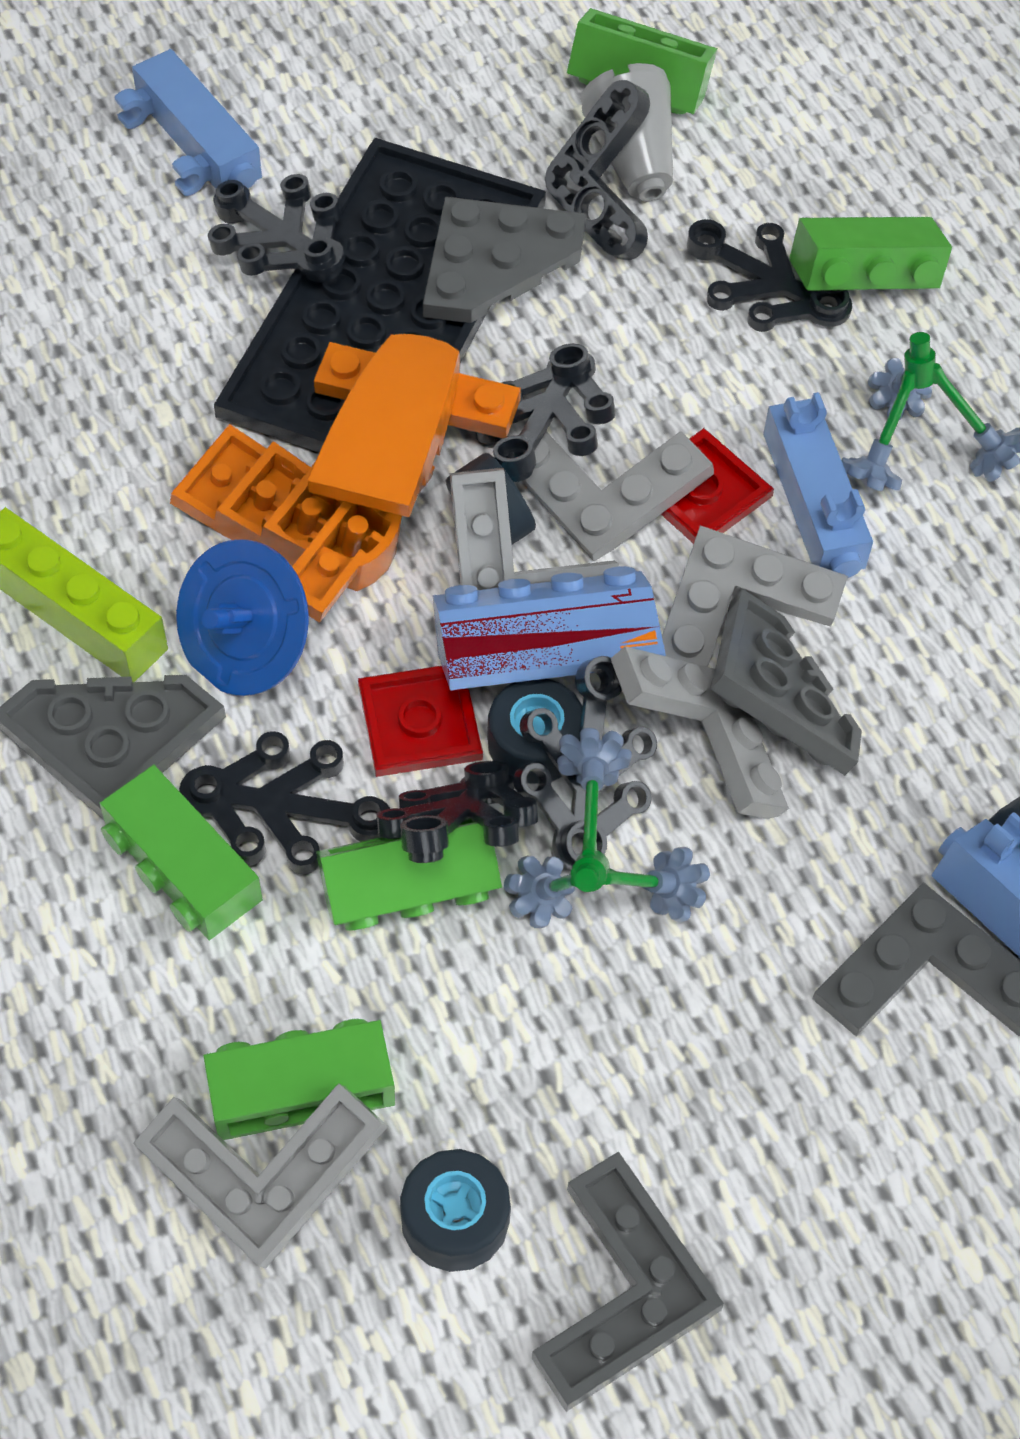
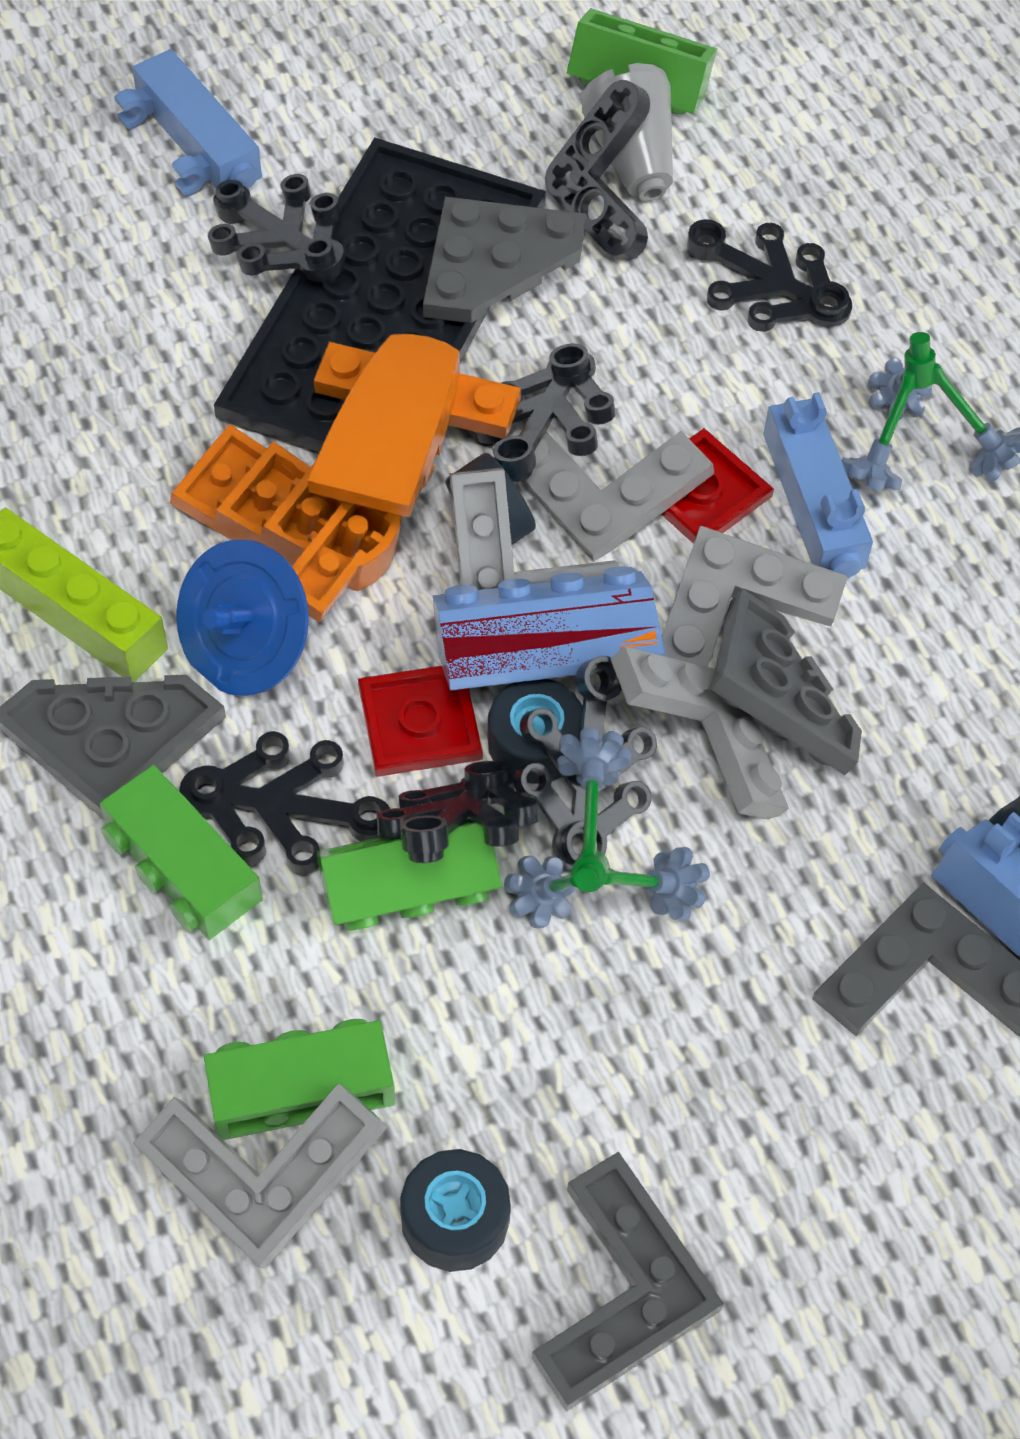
(869, 253): bright green brick -> none

